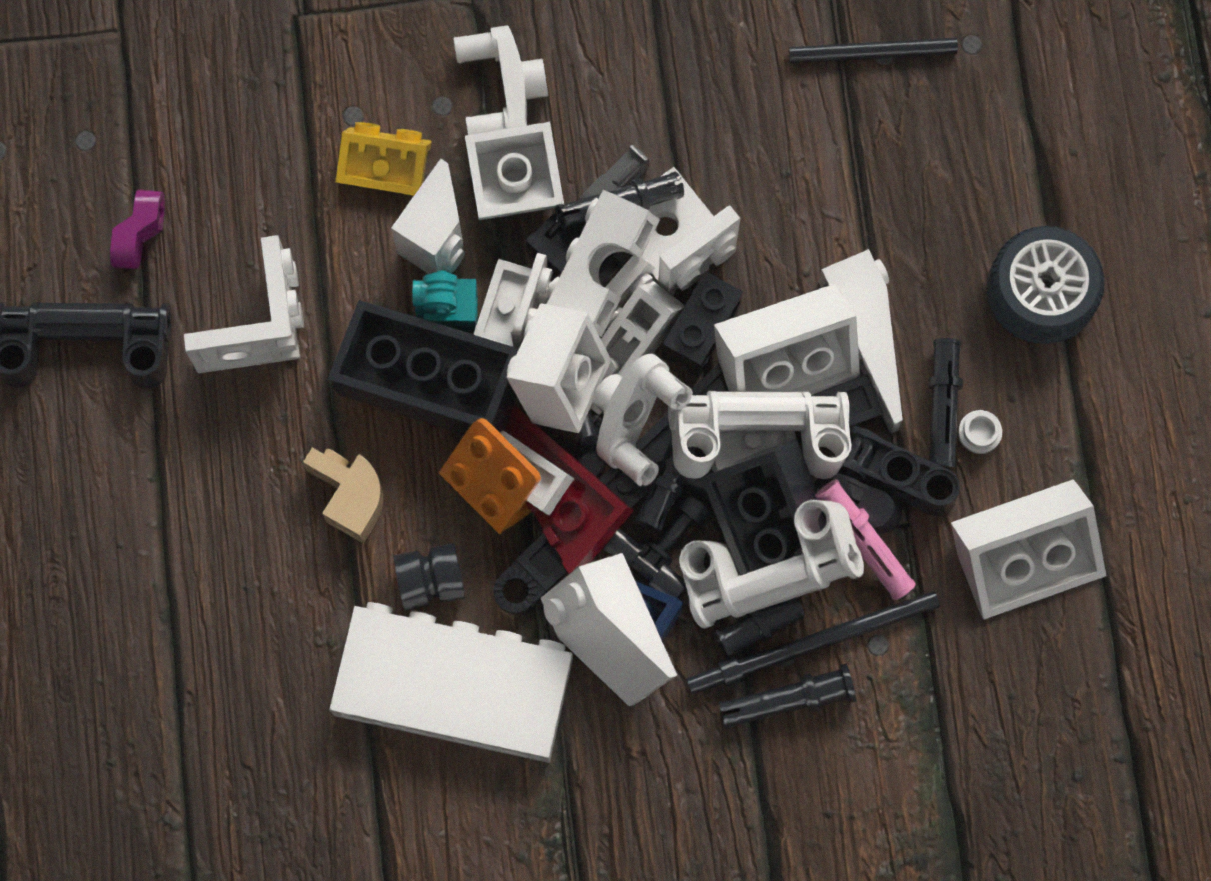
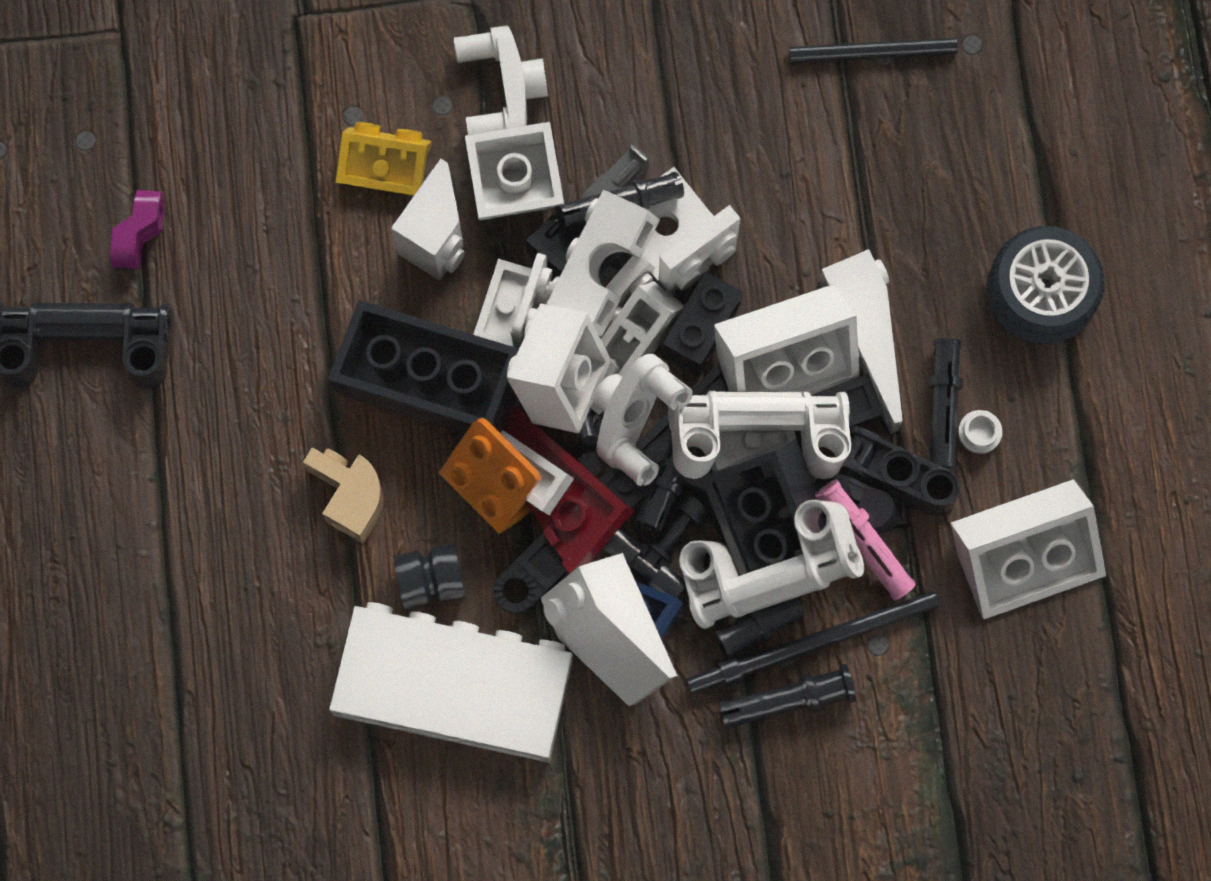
(261, 341): white bracket -> none
(447, 300): teal brick -> none

